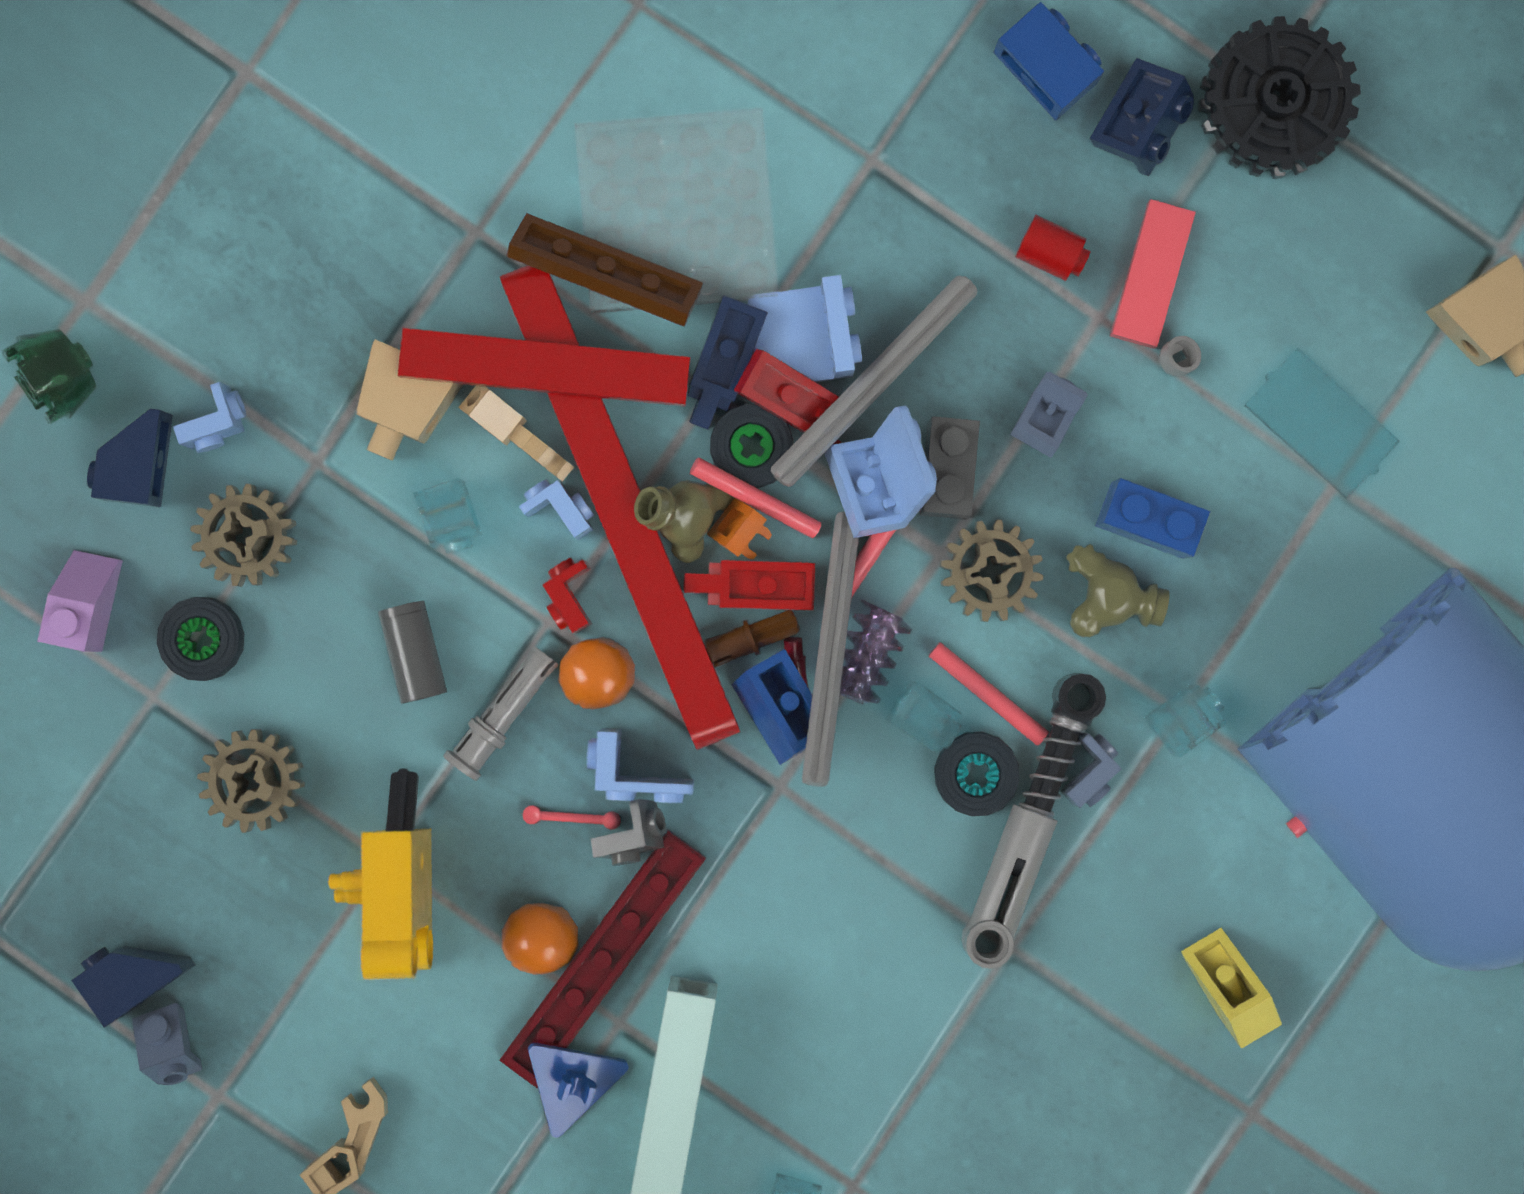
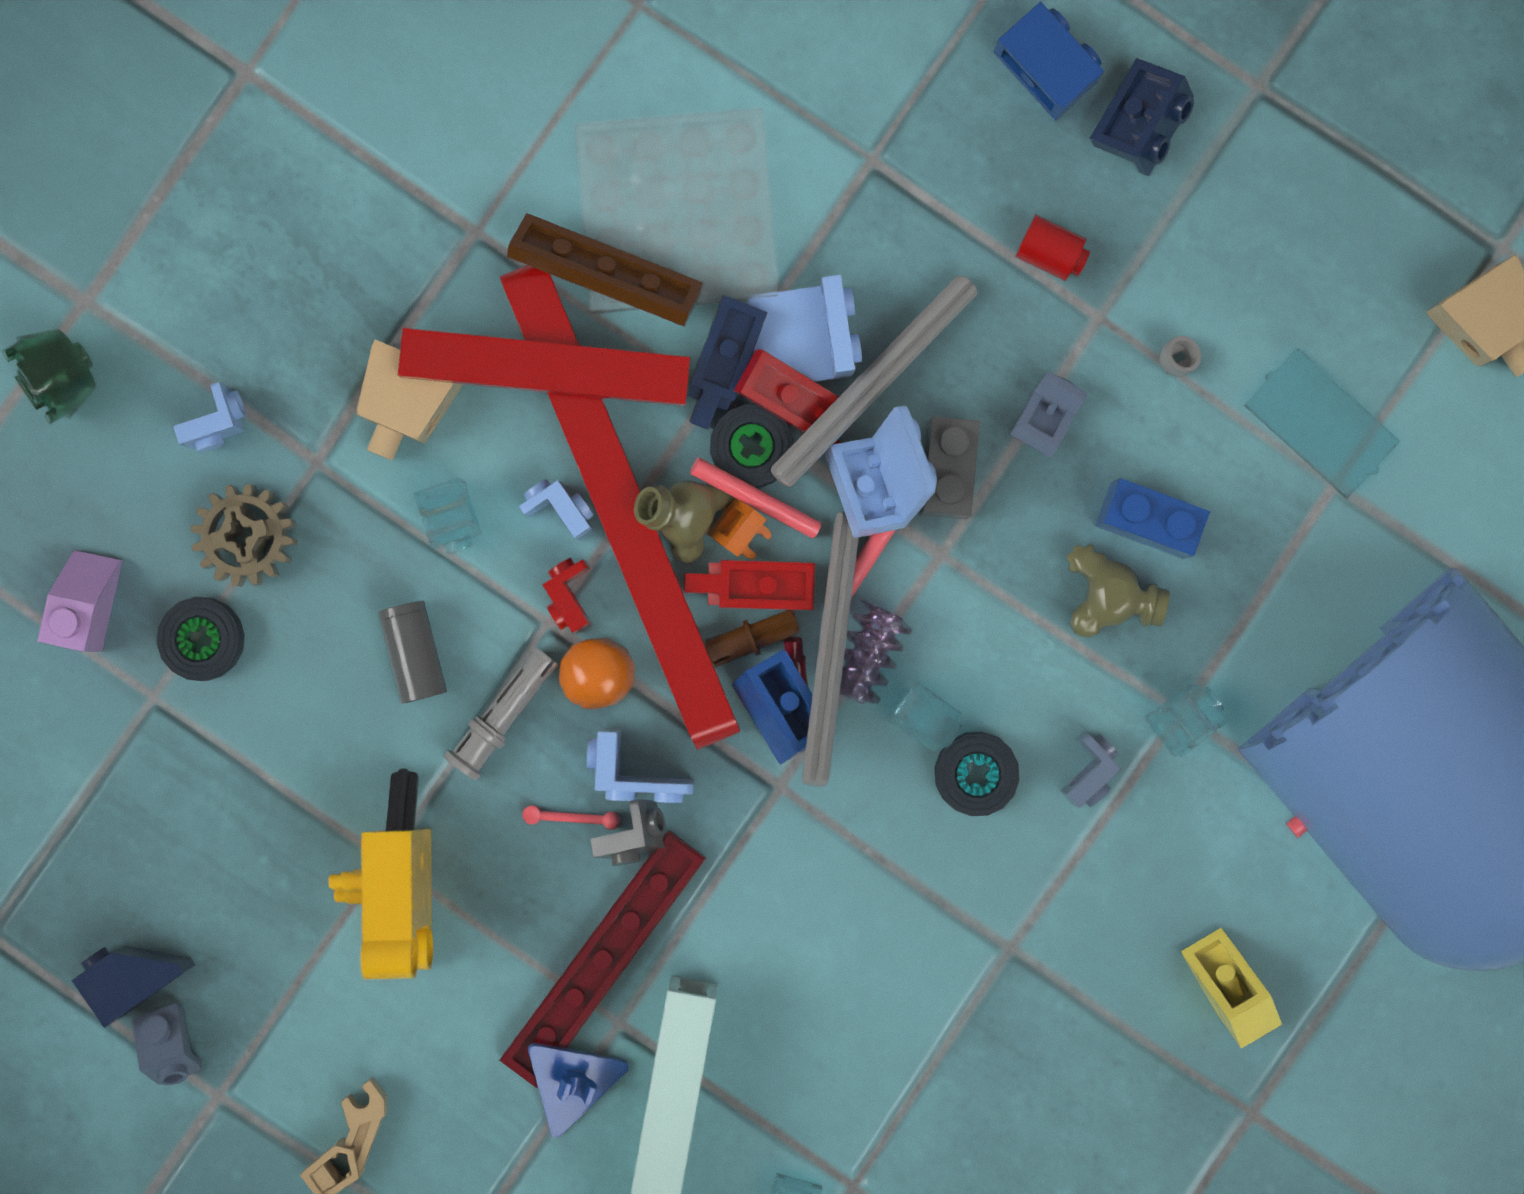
(133, 462): dark blue slope -> none
(241, 798): dark tan gear -> none
(508, 426): tan piece -> none
(539, 938): orange hair -> none
(988, 694): coral bar -> none
(998, 592): dark tan gear -> none
(1030, 826): piece -> none
(1152, 274): coral tile -> none
(1311, 82): black piece -> none

